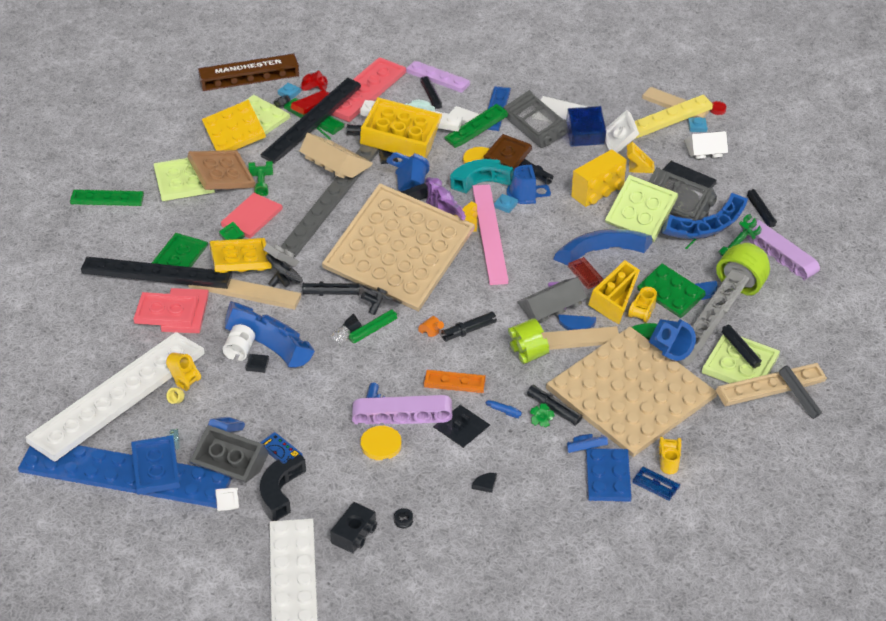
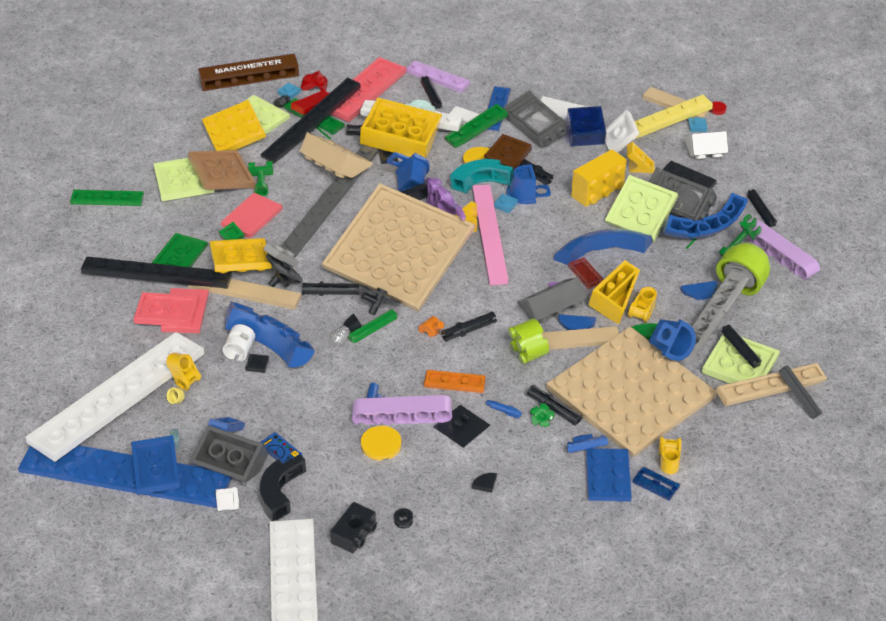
(673, 290): green plate -> none

